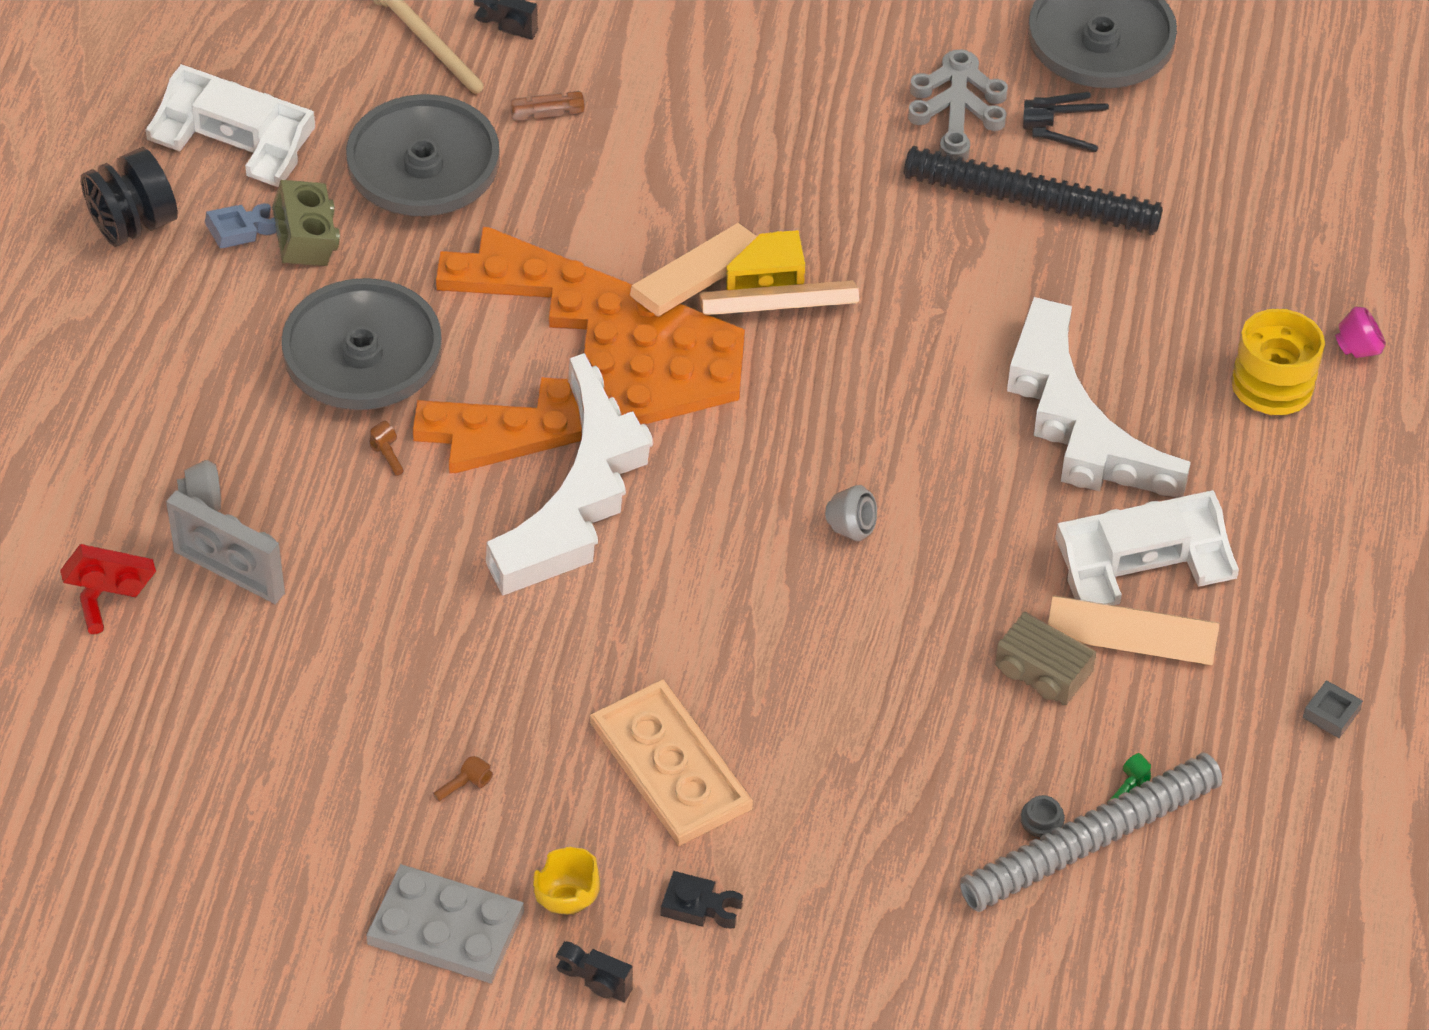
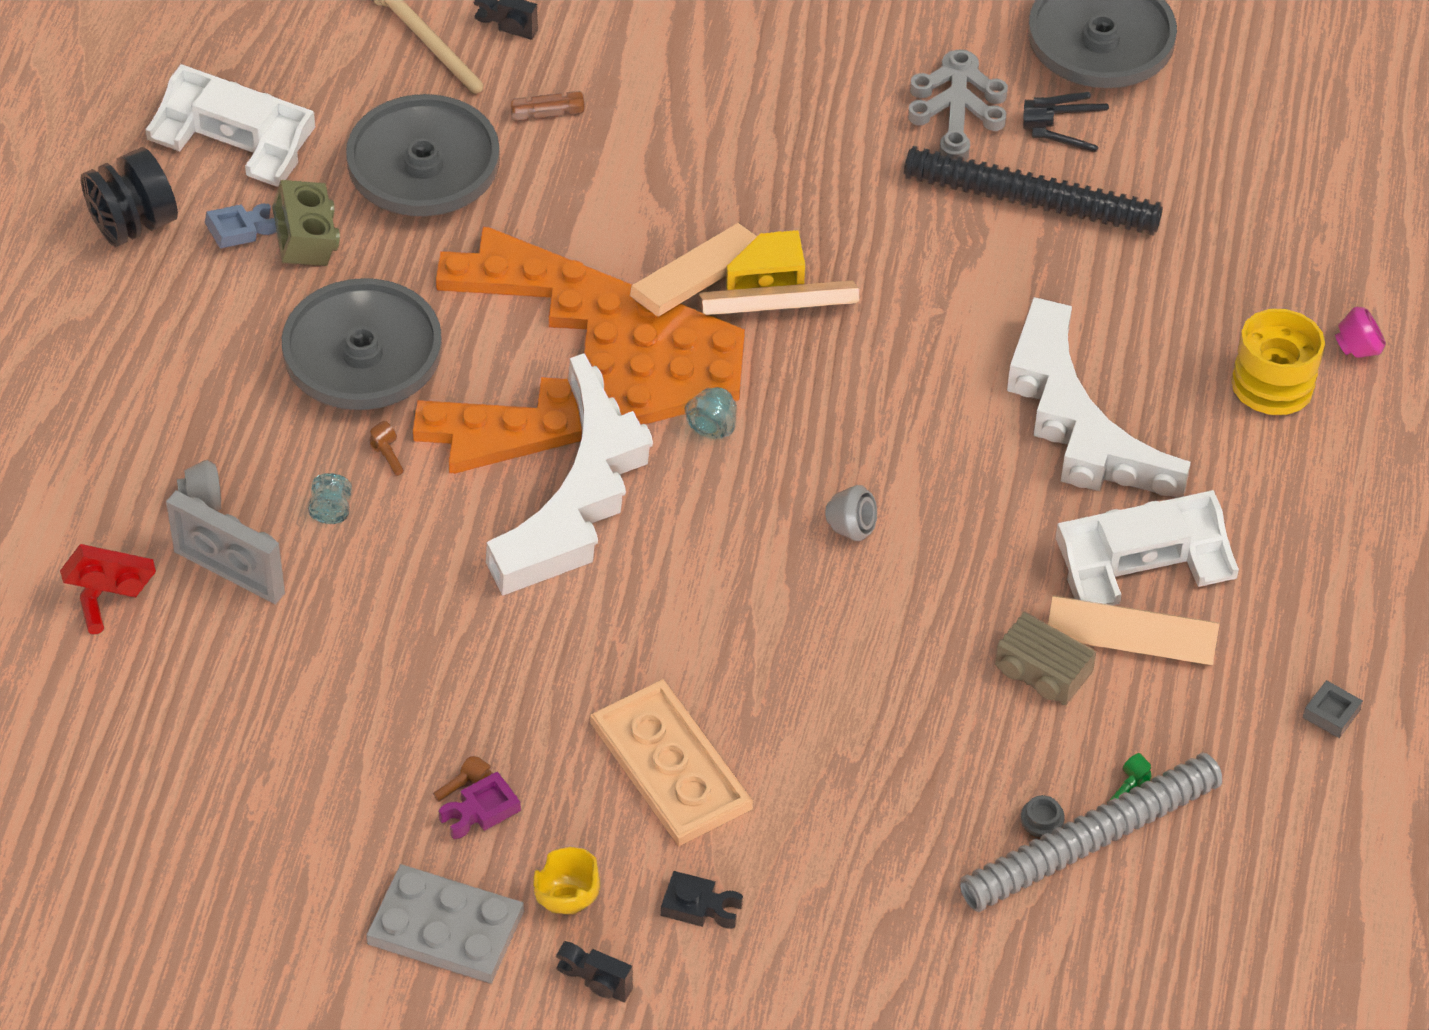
(330, 498): none -> clear light blue wheel
(482, 803): none -> magenta plate
(712, 413): none -> clear light blue cone

